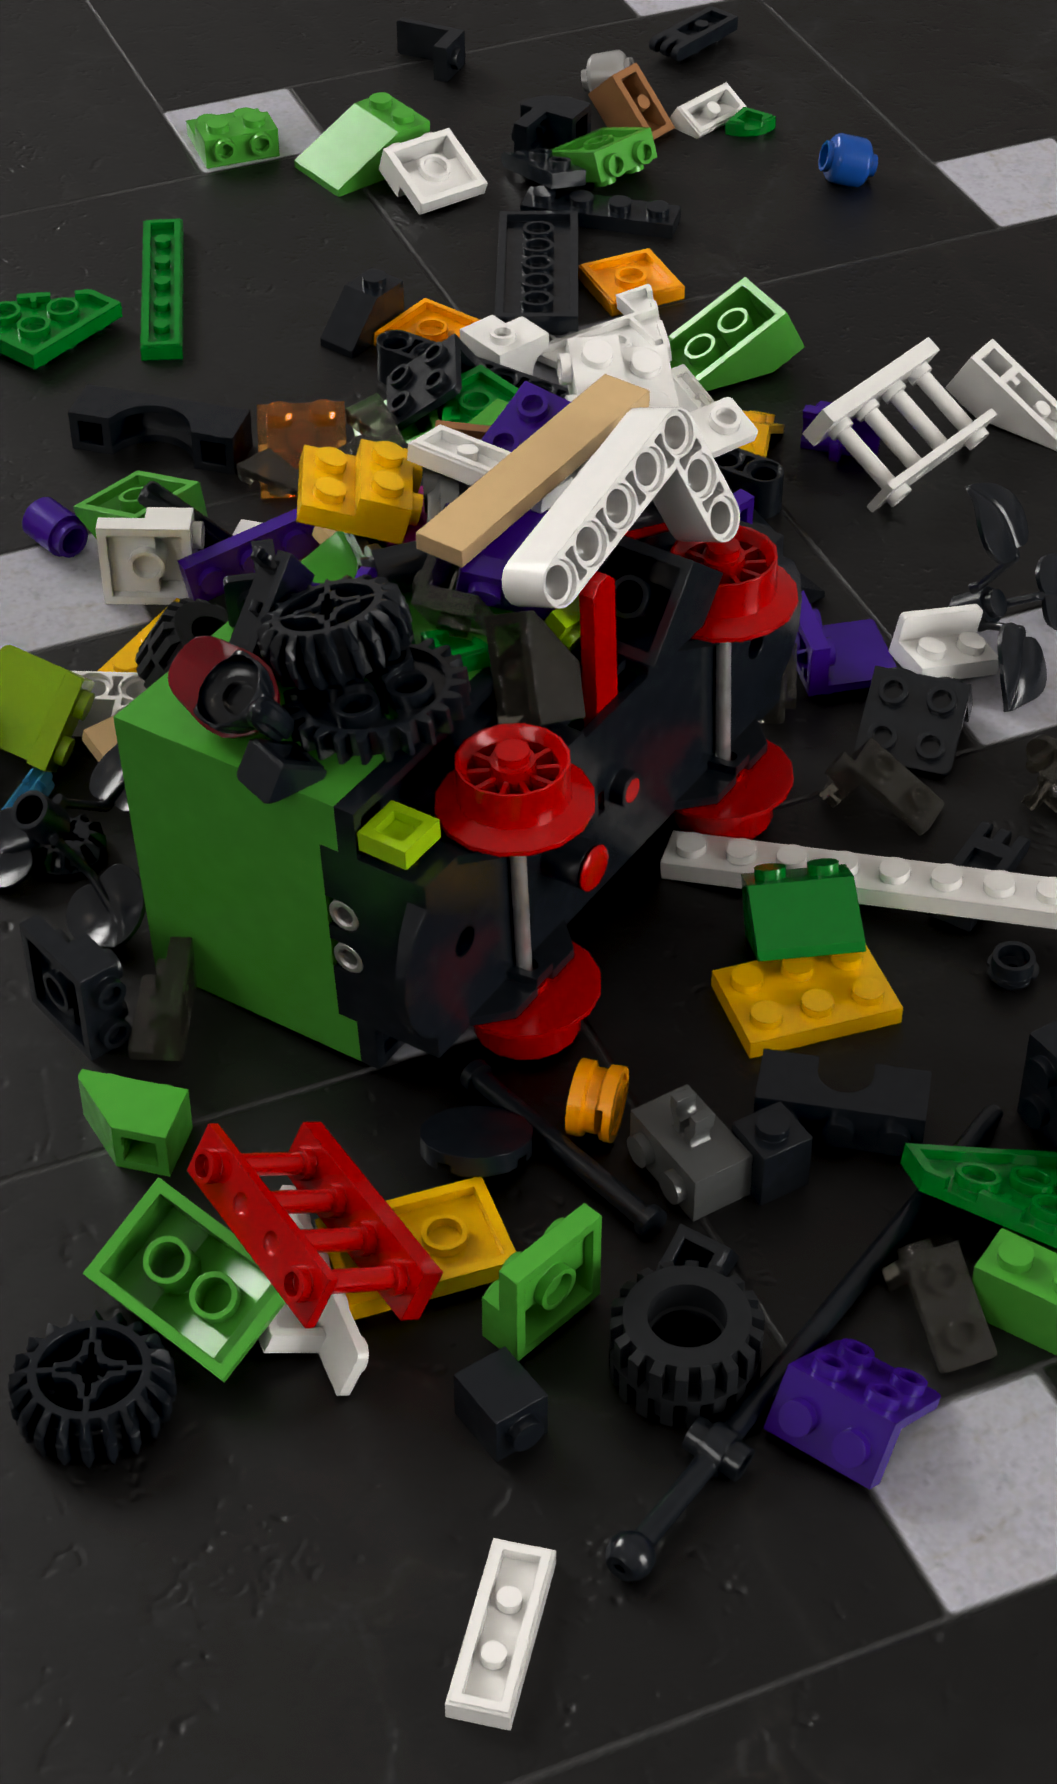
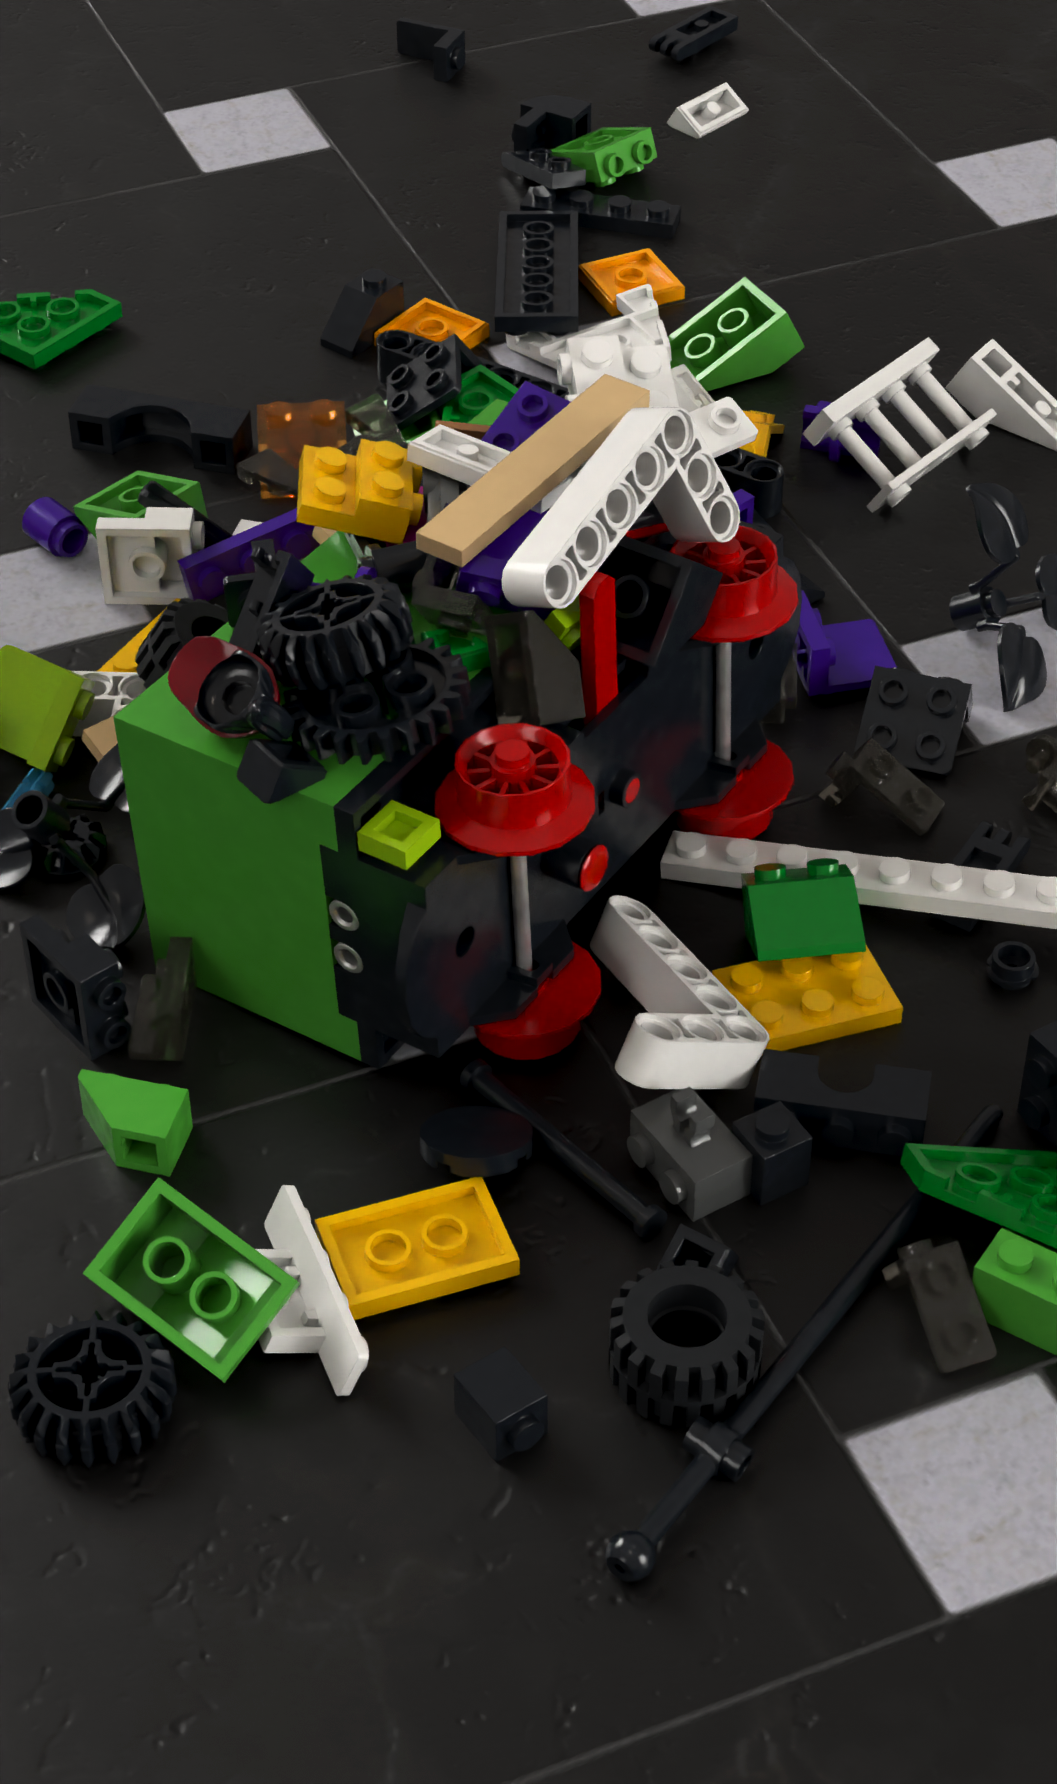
(162, 290): green tile -> none
(234, 137): bright green plate -> none
(344, 1200): red fence -> none
(352, 147): slope -> none
(431, 171): white plate -> none
(501, 1634): white tile -> none
(508, 344): white brick -> none
(545, 1283): bright green plate -> none
(596, 1100): light orange wheel -> none
(602, 66): light grey head -> none
(630, 102): medium nougat slope -> none
(693, 1024): none -> white beam
(750, 123): green tile -> none
(847, 160): blue head -> none
(848, 1408): dark purple bracket -> none
(943, 643): white bracket -> none

